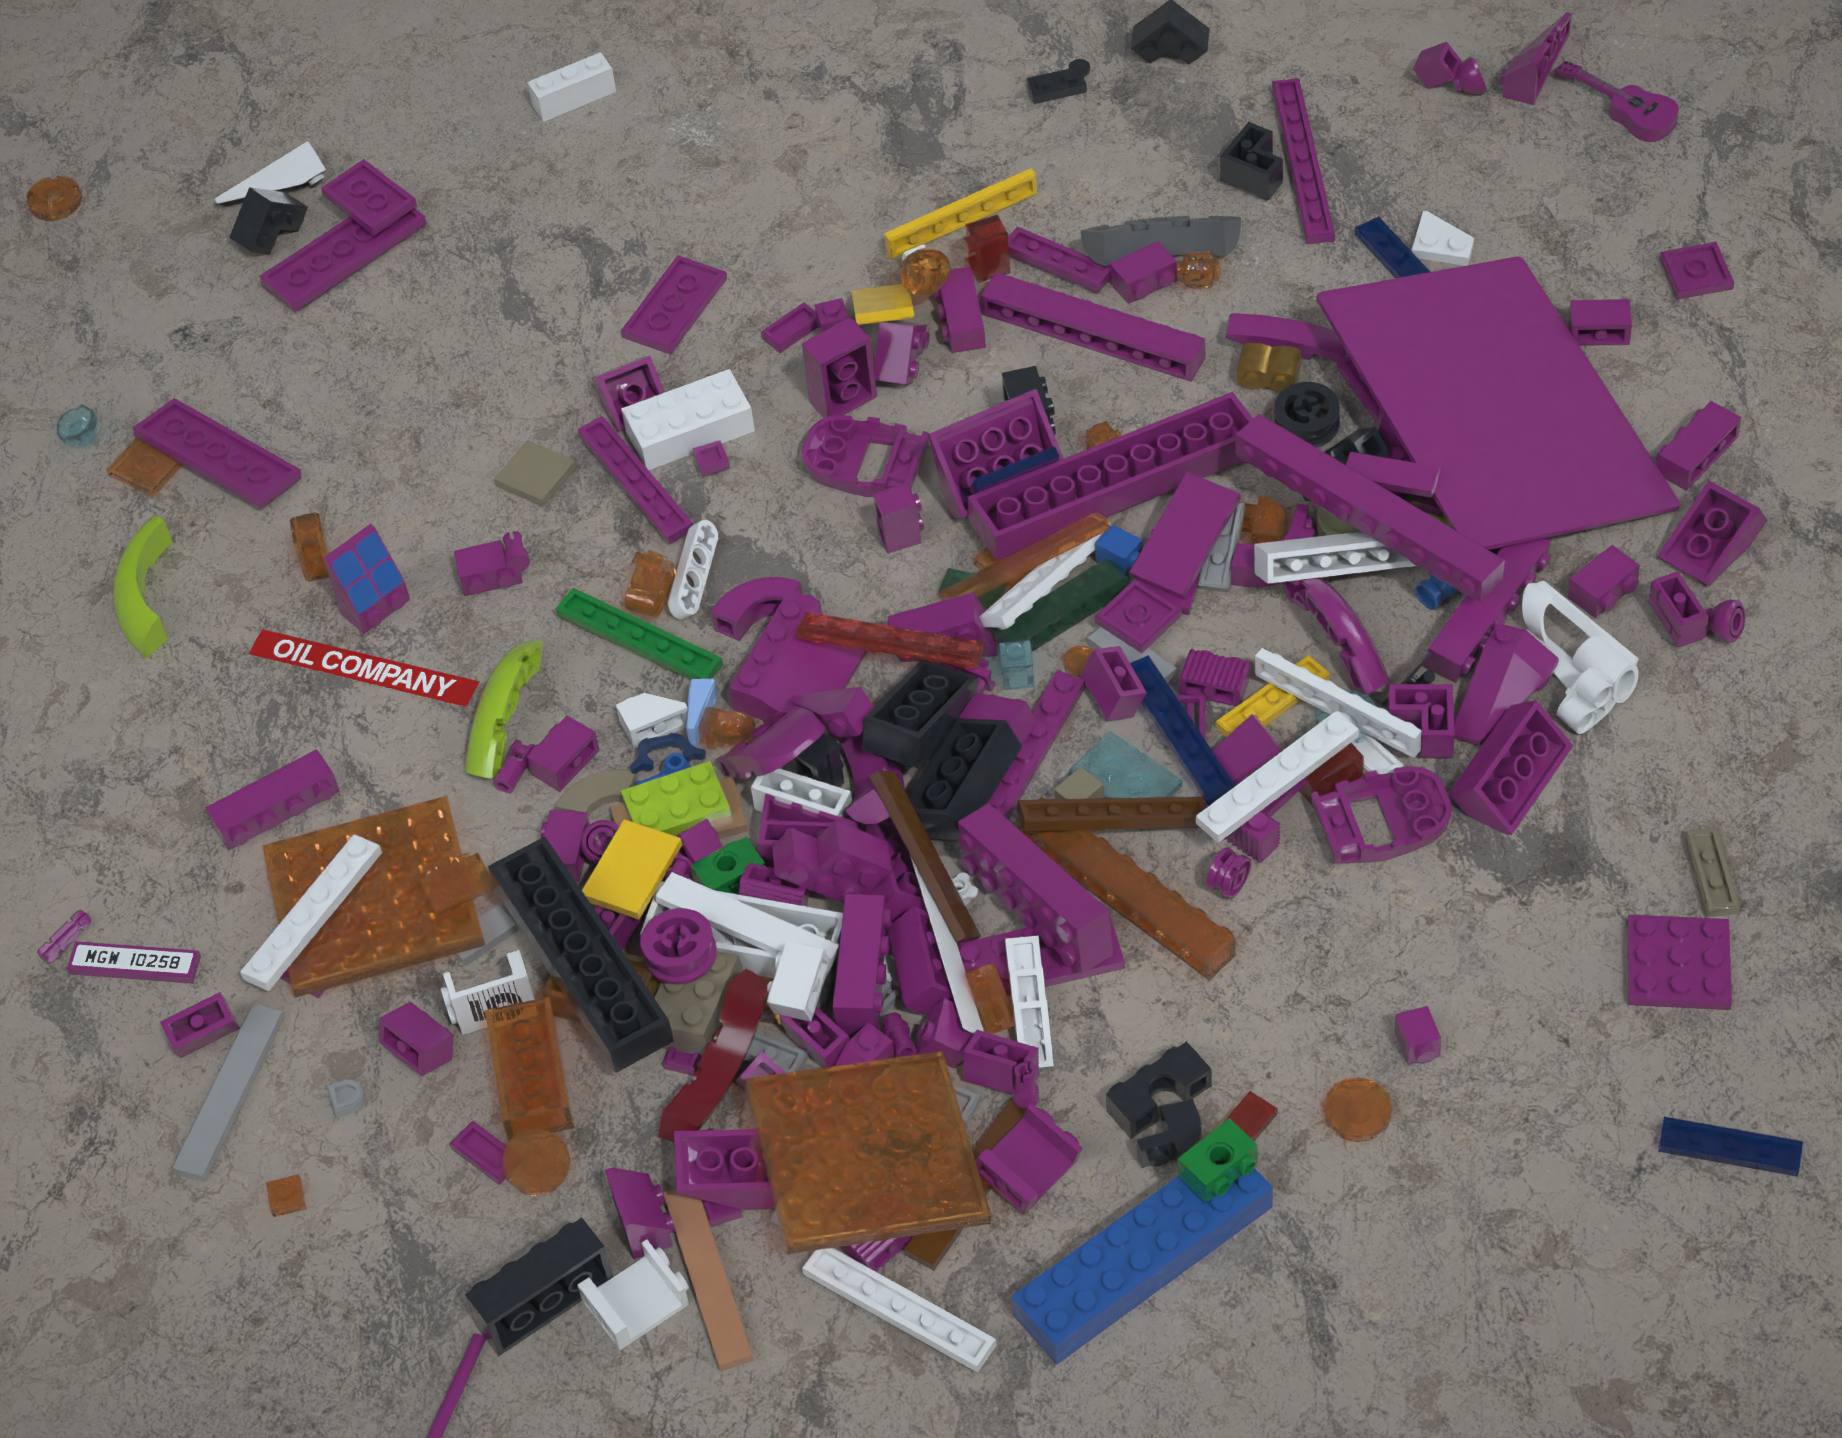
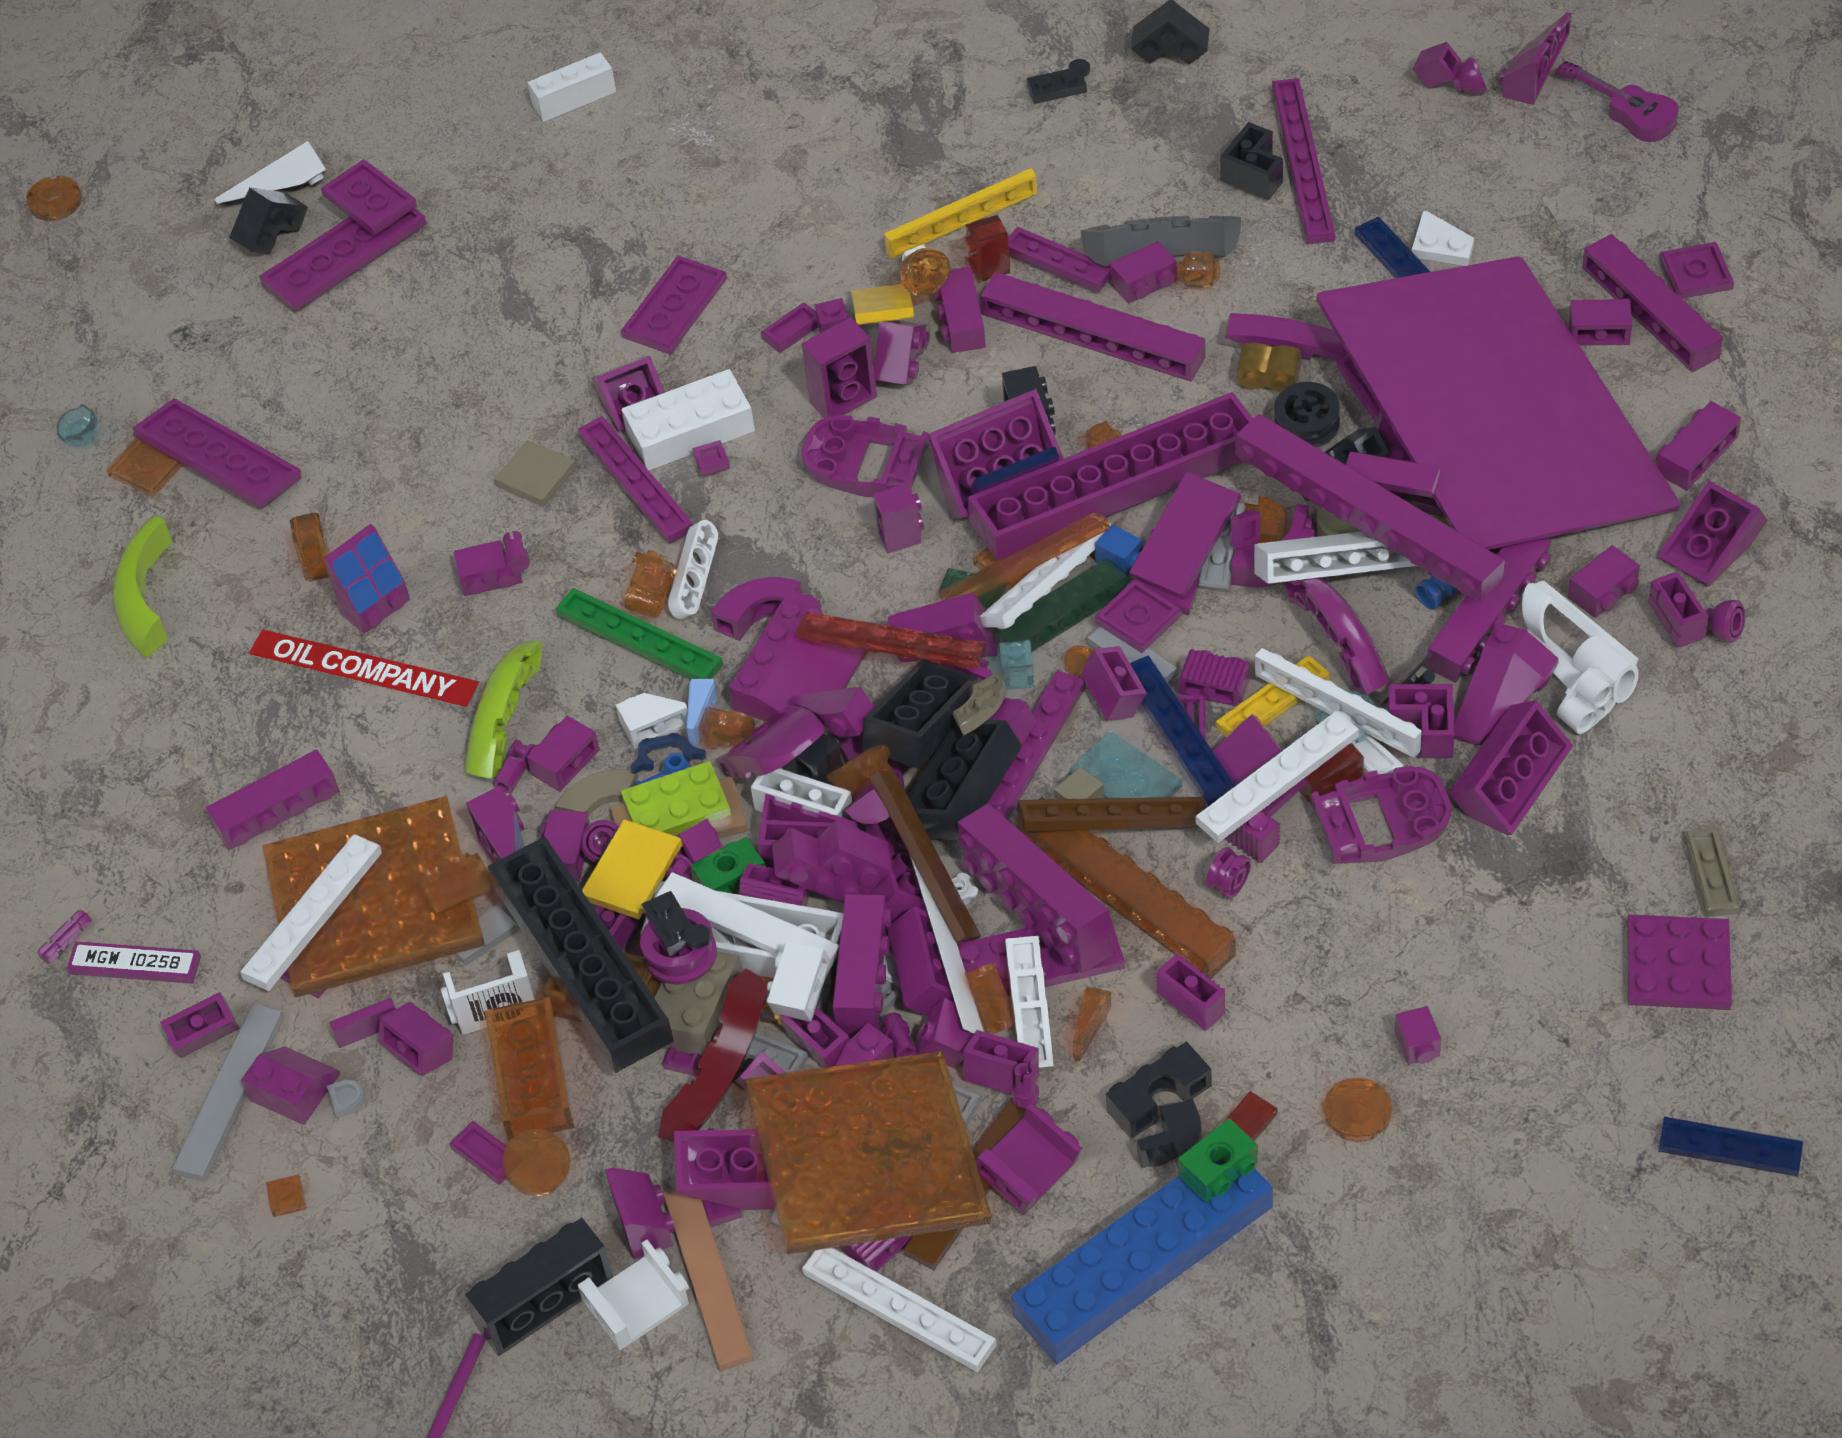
(288, 1083): none -> magenta slope
(360, 1023): none -> magenta tile
(496, 823): none -> magenta slope
(673, 925): none -> black hinge
(857, 772): none -> clear orange hinge
(983, 703): none -> dark tan tile
(1092, 1014): none -> clear orange slope
(1191, 992): none -> magenta brick
(1245, 529): none -> magenta plate
(1653, 303): none -> magenta brick

